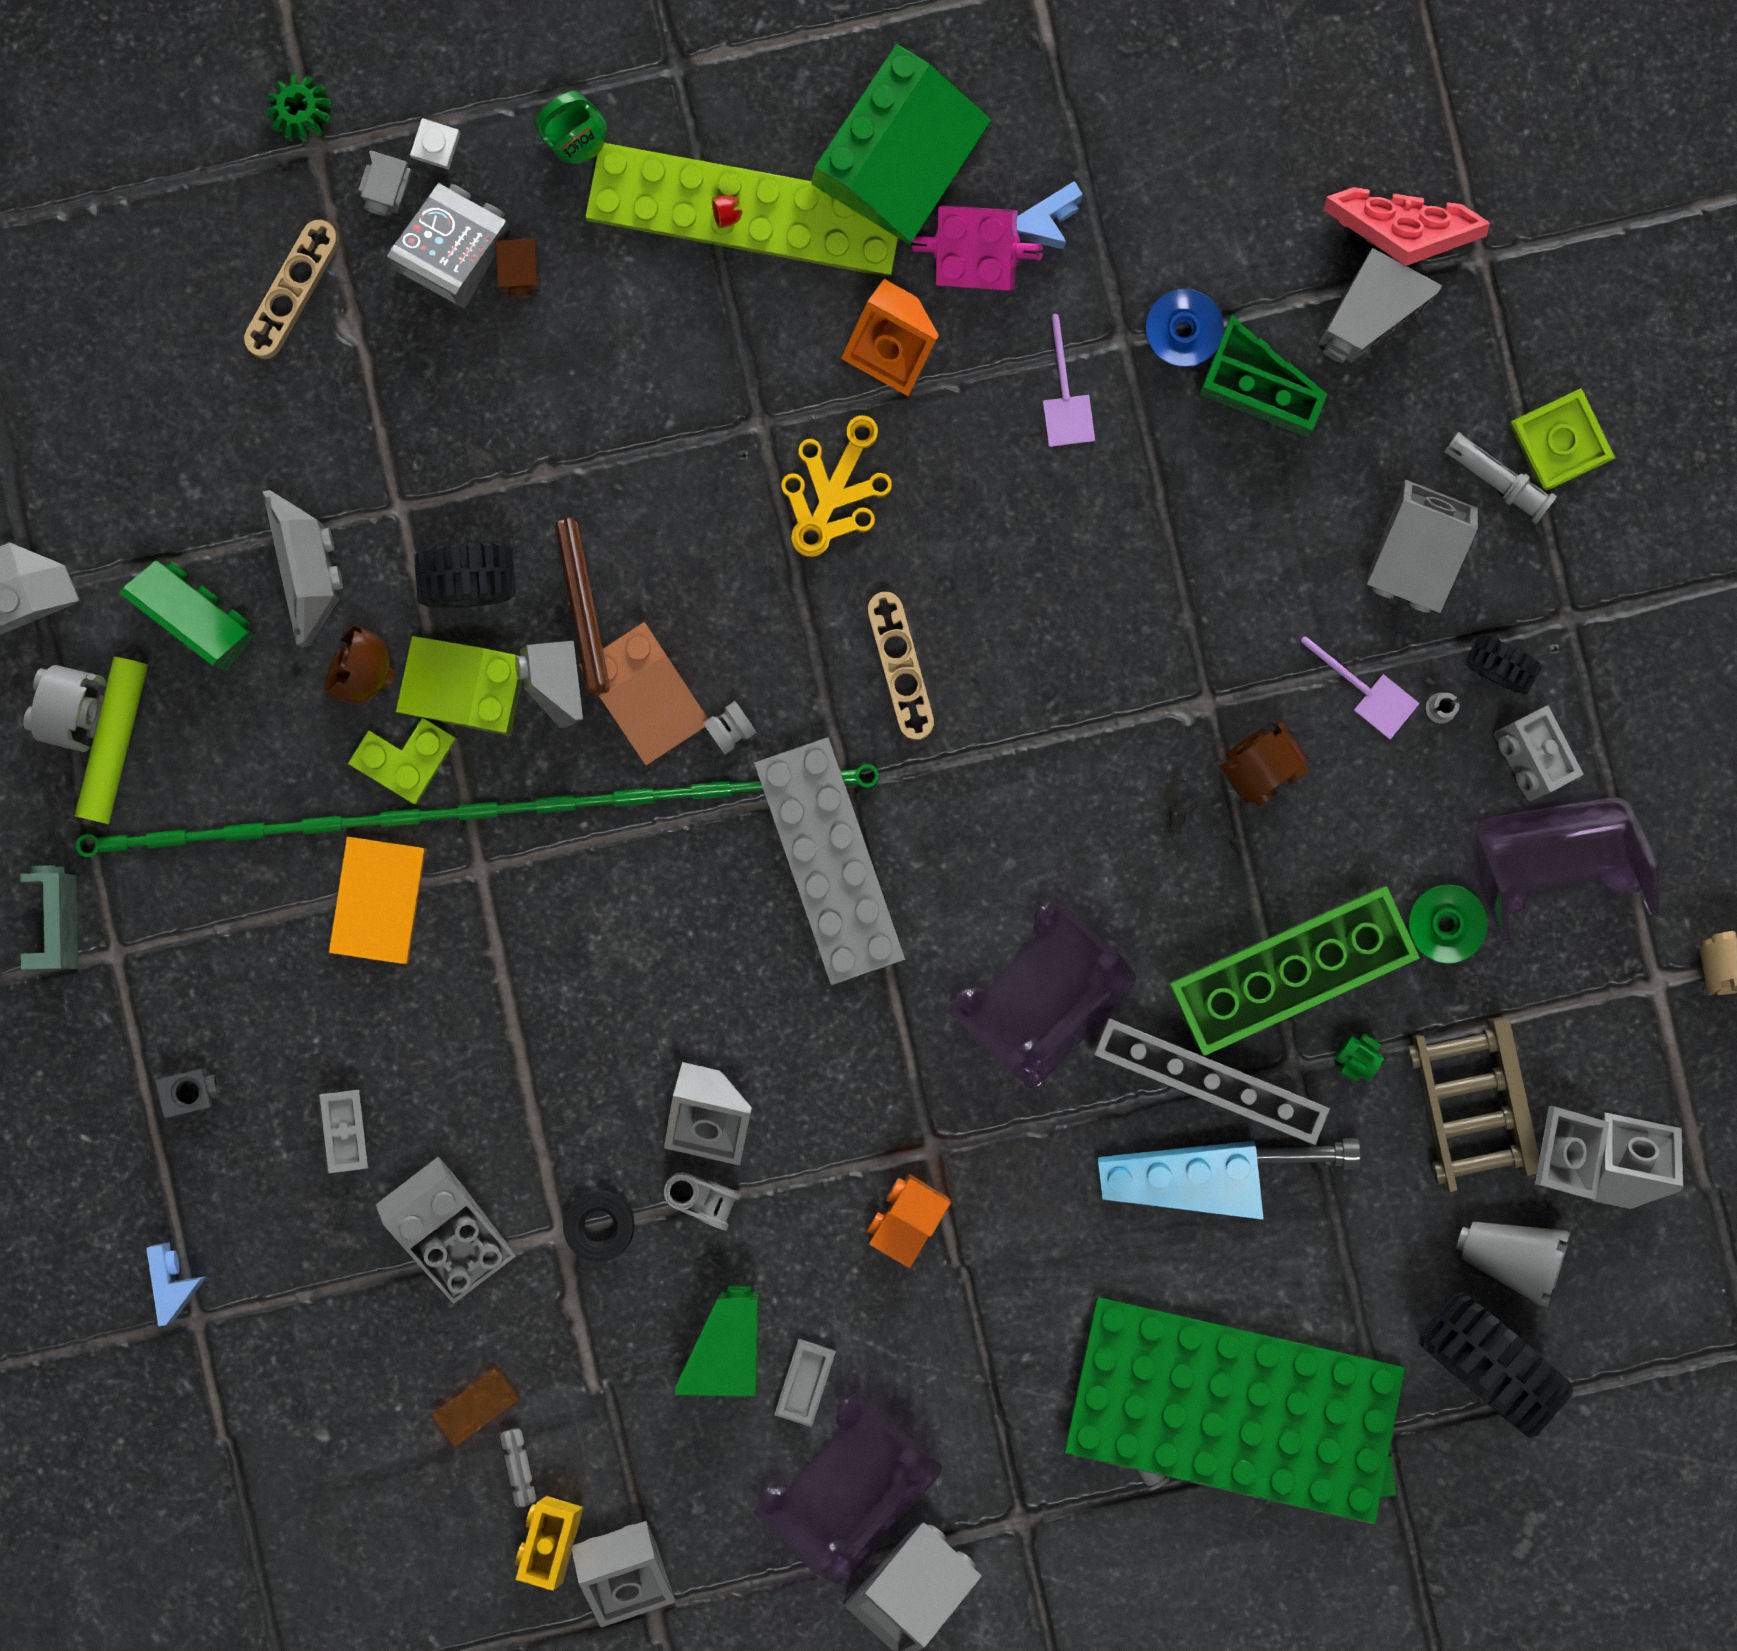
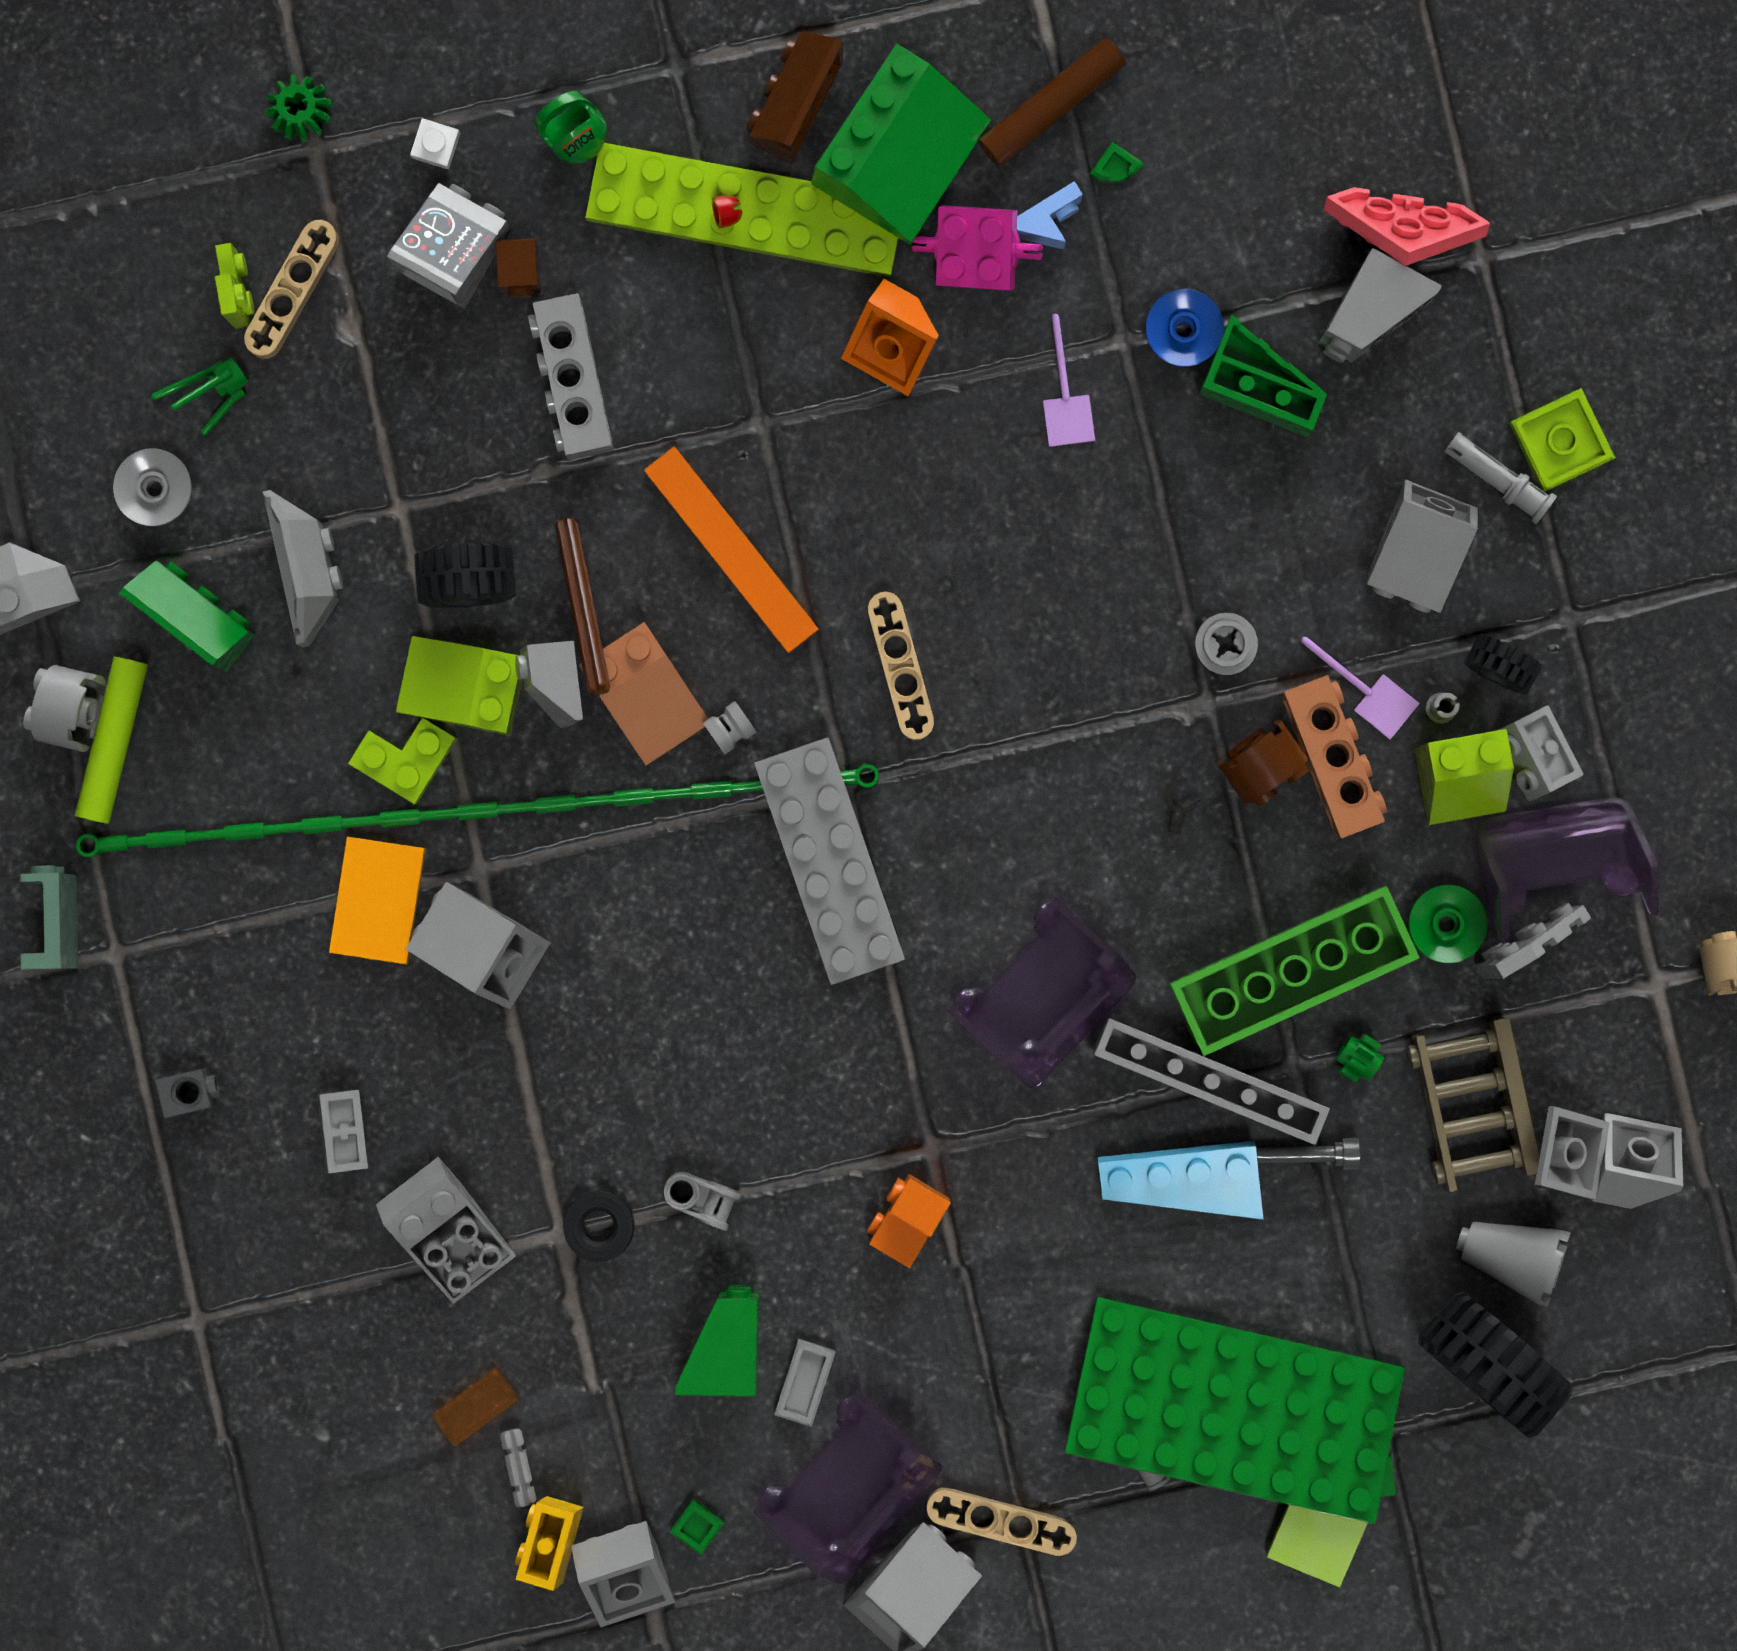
(139, 473): none -> light grey dish
(169, 1294): light blue slope -> none
(224, 377): none -> green plant
(234, 300): none -> lime plate
(359, 668): reddish brown cylinder -> none
(384, 184): light grey window -> none
(477, 946): none -> light grey slope
(568, 315): none -> light grey brick
(697, 1526): none -> green tile
(707, 1116): light grey slope -> none
(731, 550): none -> orange tile
(796, 95): none -> reddish brown slope
(832, 492): yellow plant -> none
(999, 1527): none -> tan beam
(1052, 102): none -> reddish brown piece
(1116, 165): none -> green tile
(1244, 640): none -> light grey gear
(1316, 1543): none -> lime tile
(1343, 817): none -> nougat brick
(1465, 776): none -> lime slope
(1508, 958): none -> light grey plate

